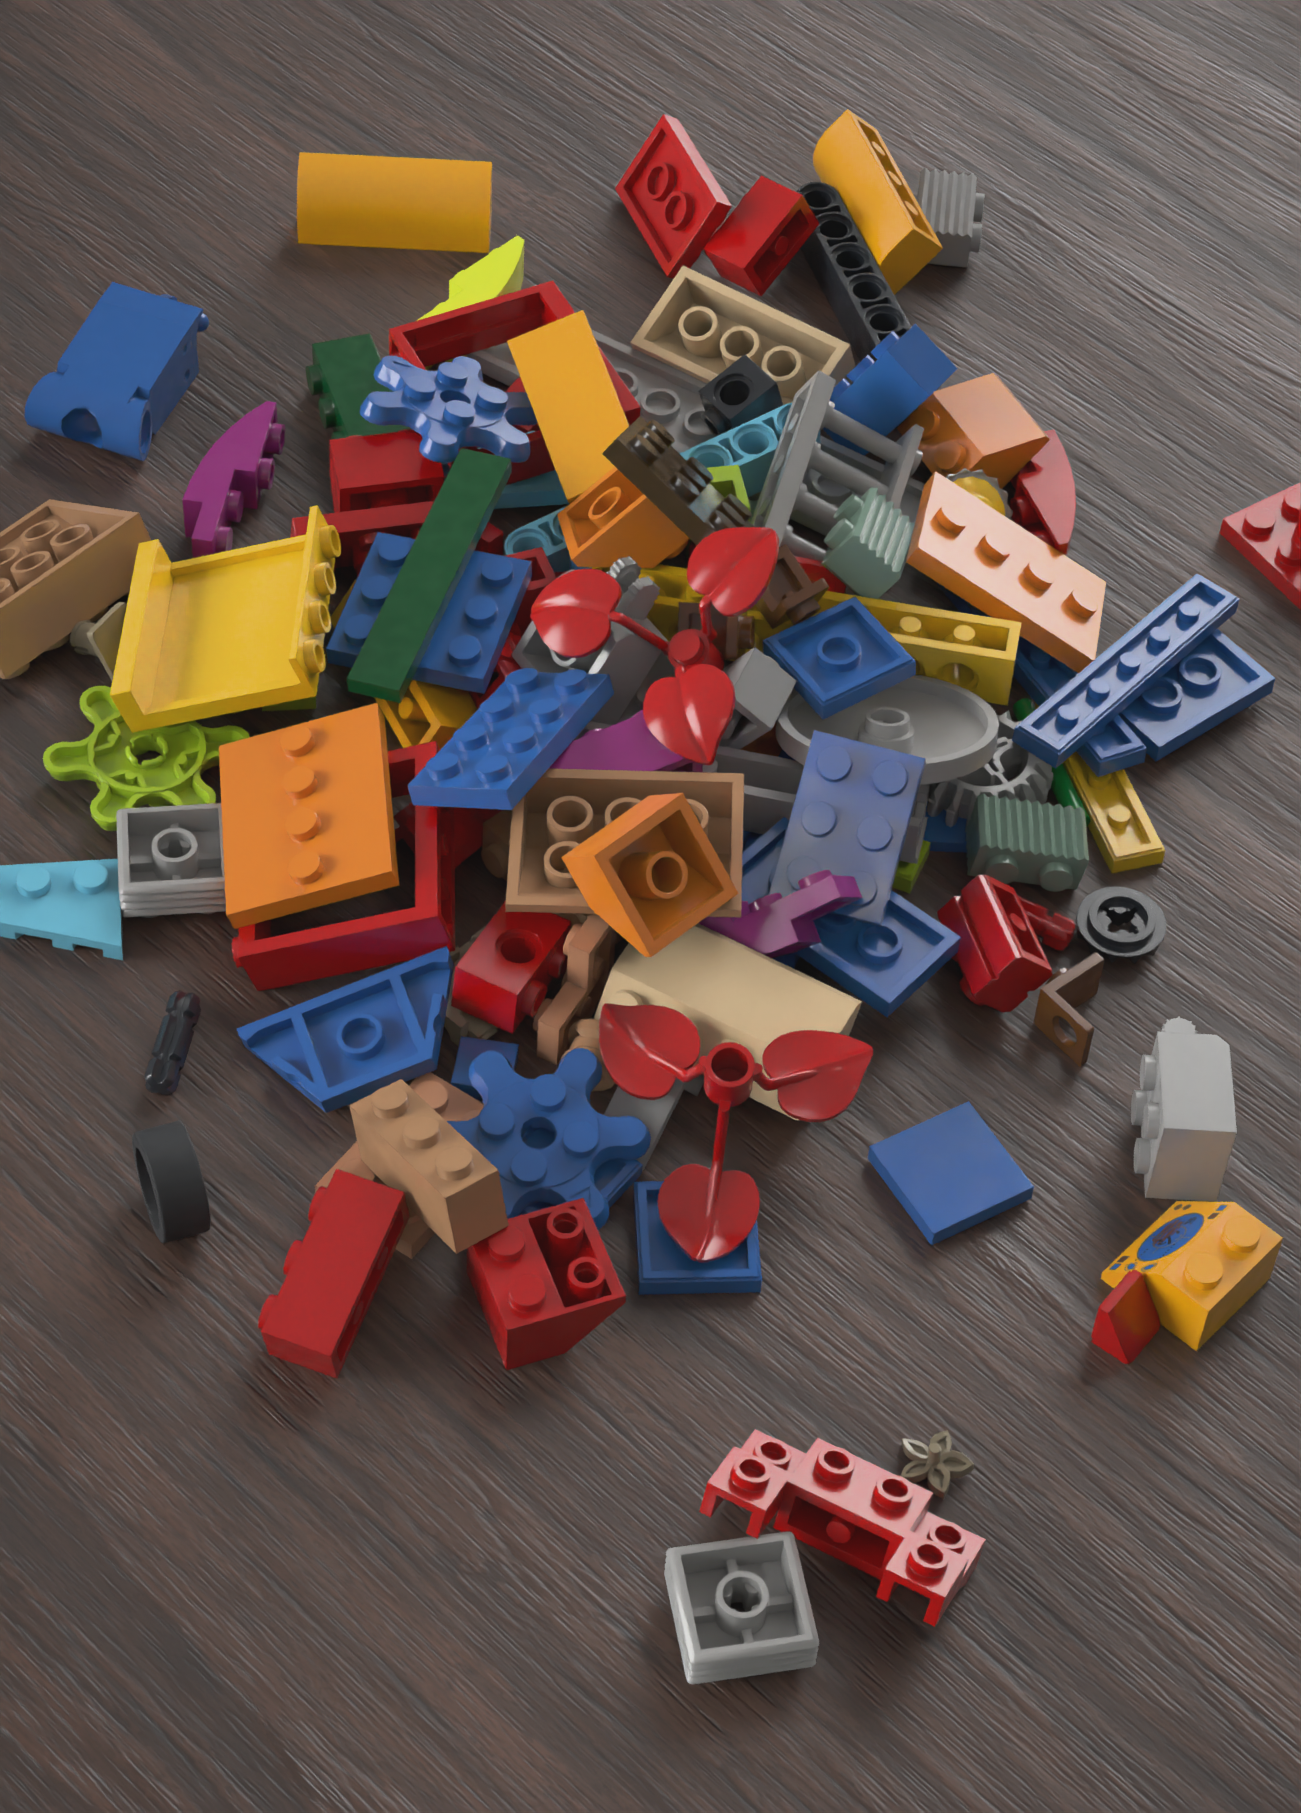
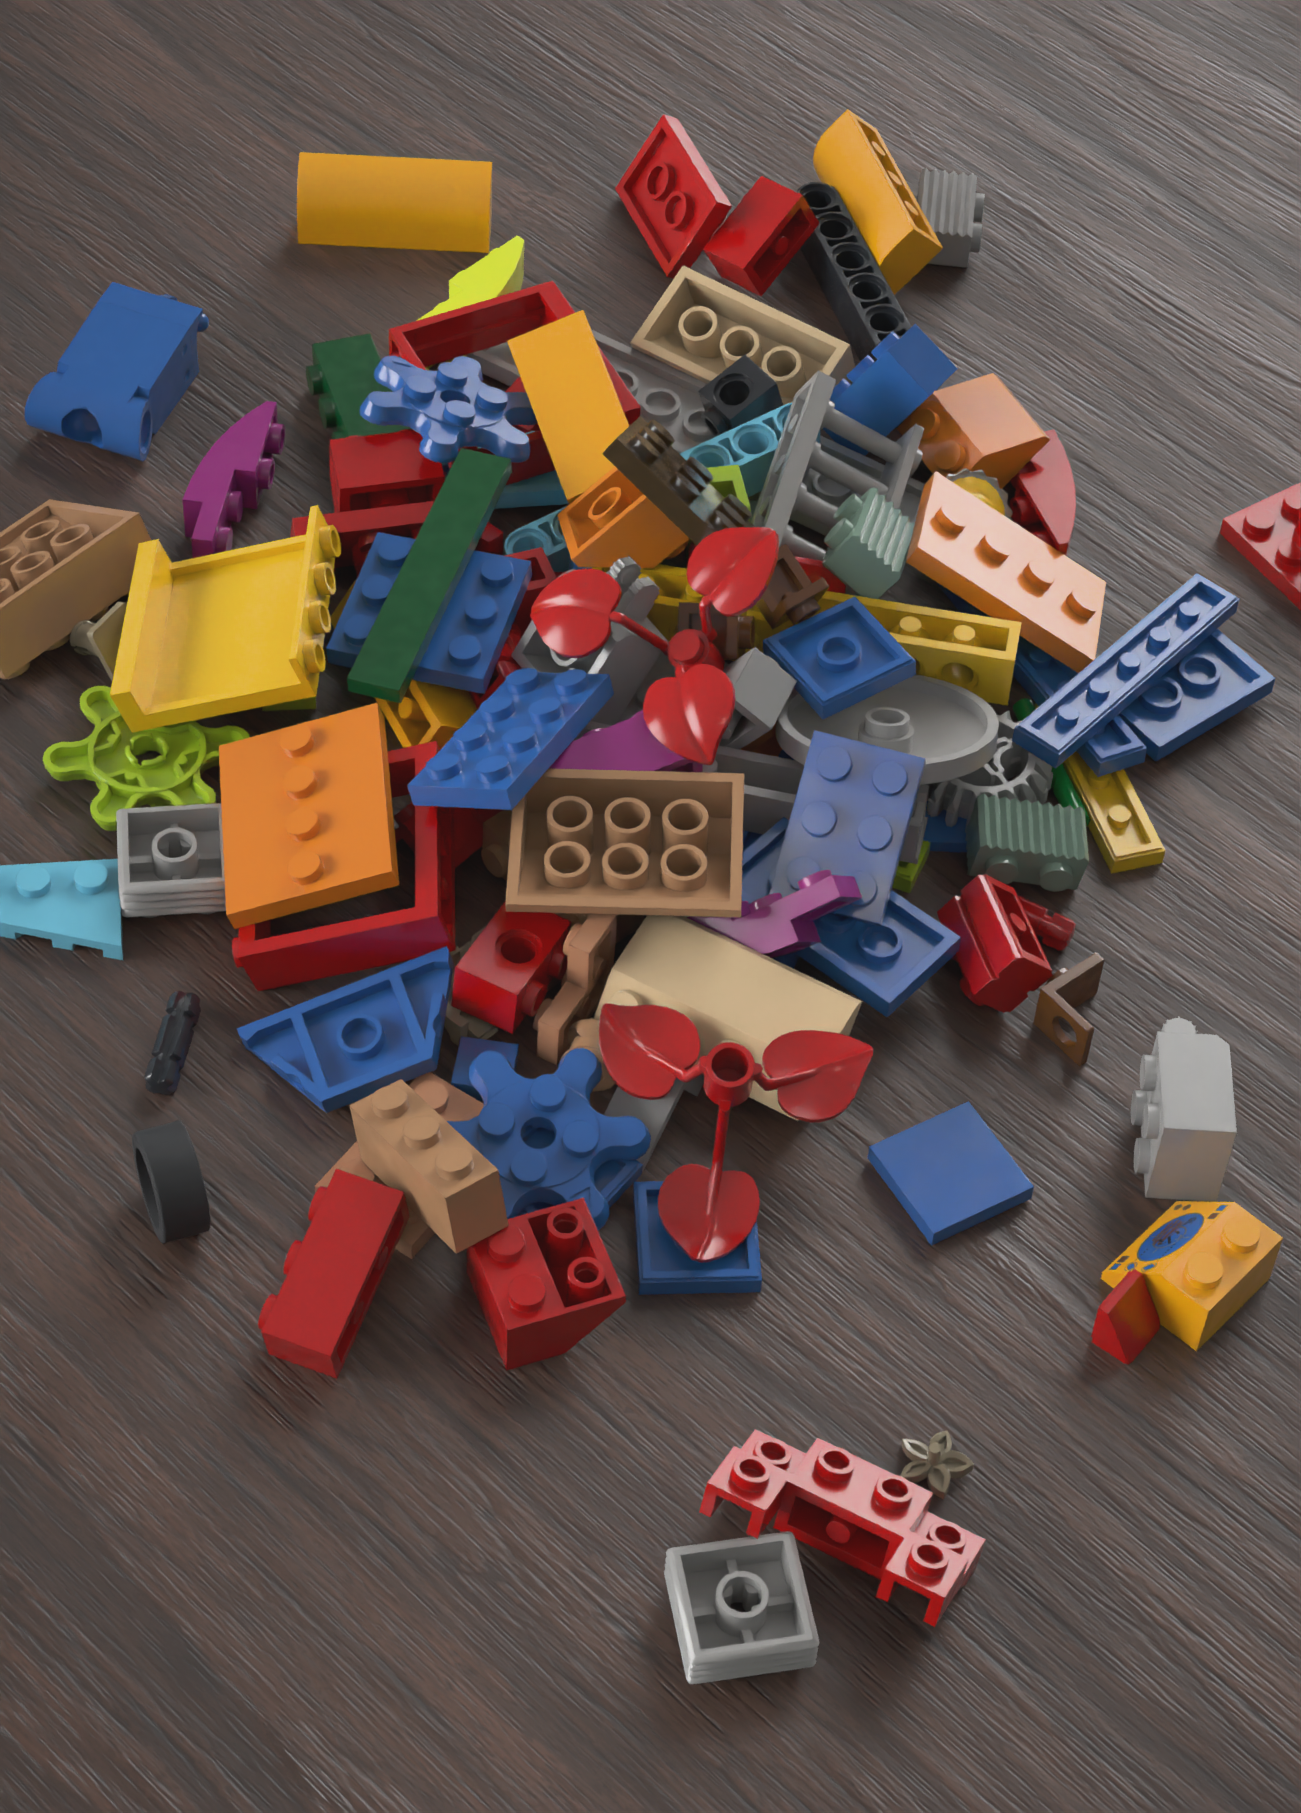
(651, 873): orange slope -> none
(1119, 906): gear -> none

